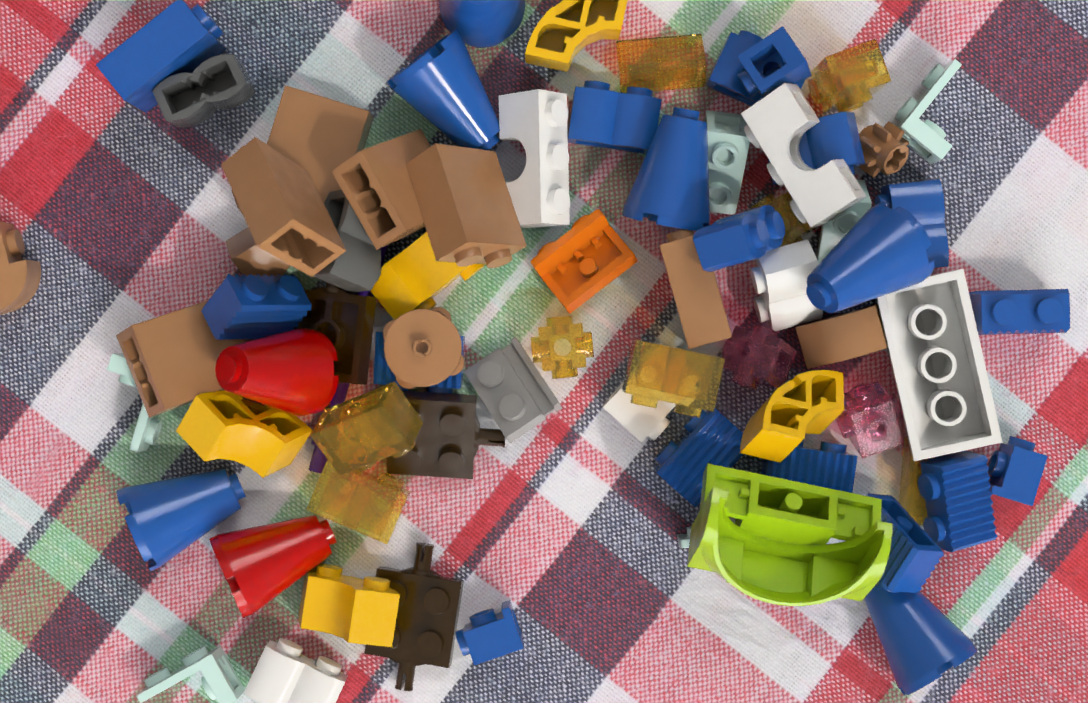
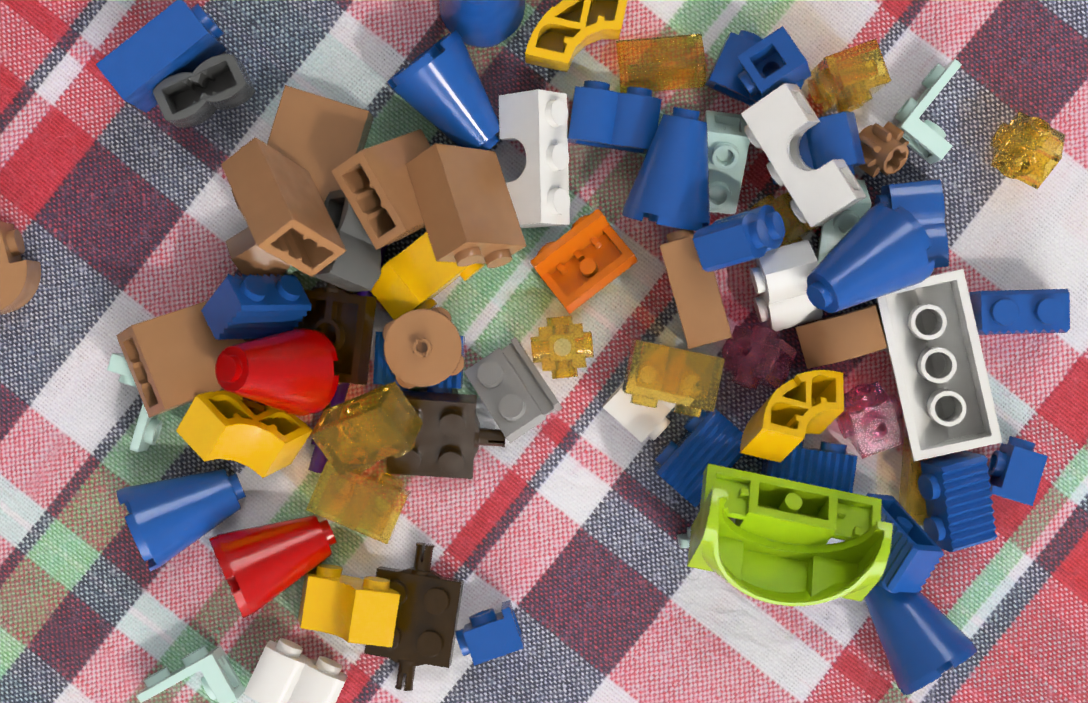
(1027, 149): none -> clear yellow brick

